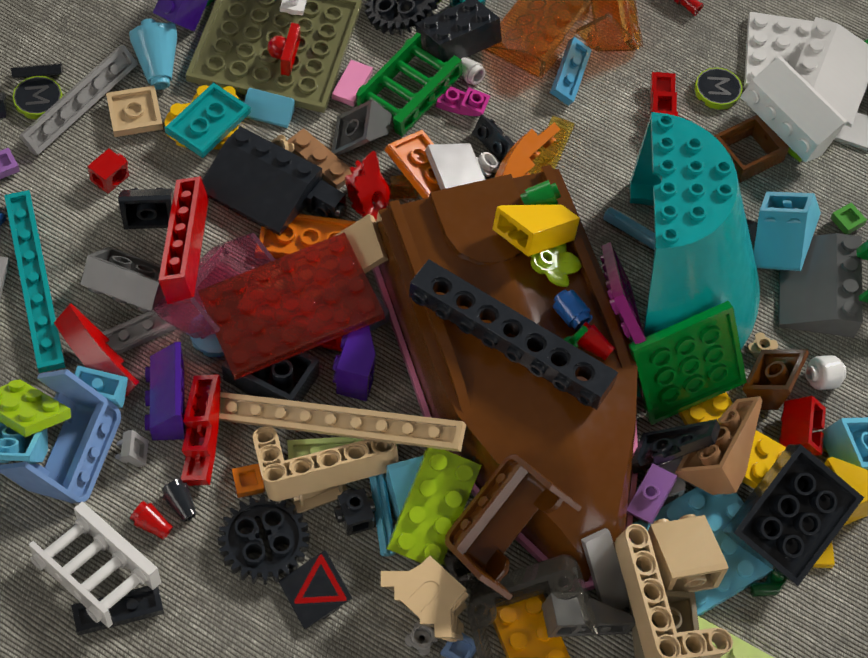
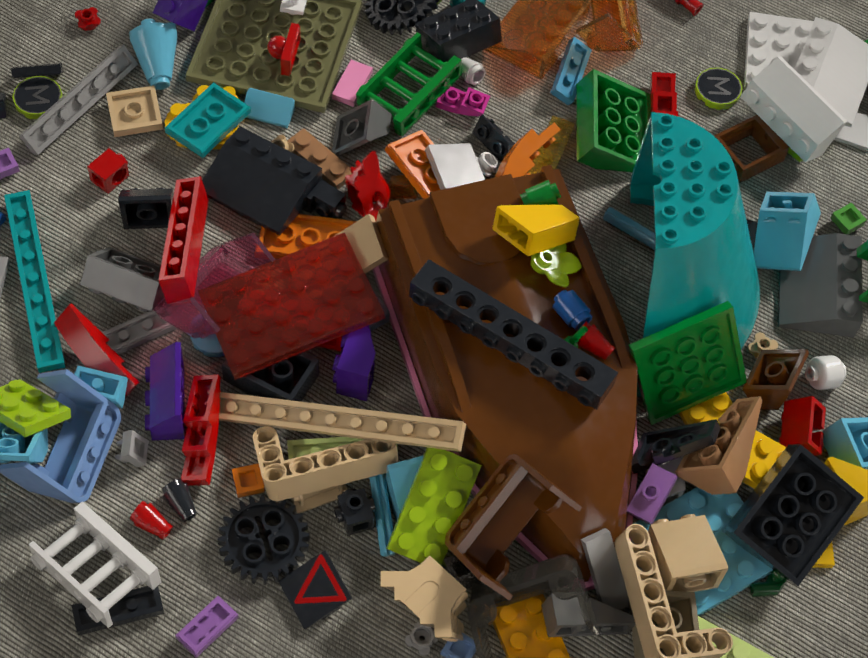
(88, 18): none -> red plate
(207, 626): none -> medium lavender plate
(610, 122): none -> green slope
(621, 294): magenta plate -> none

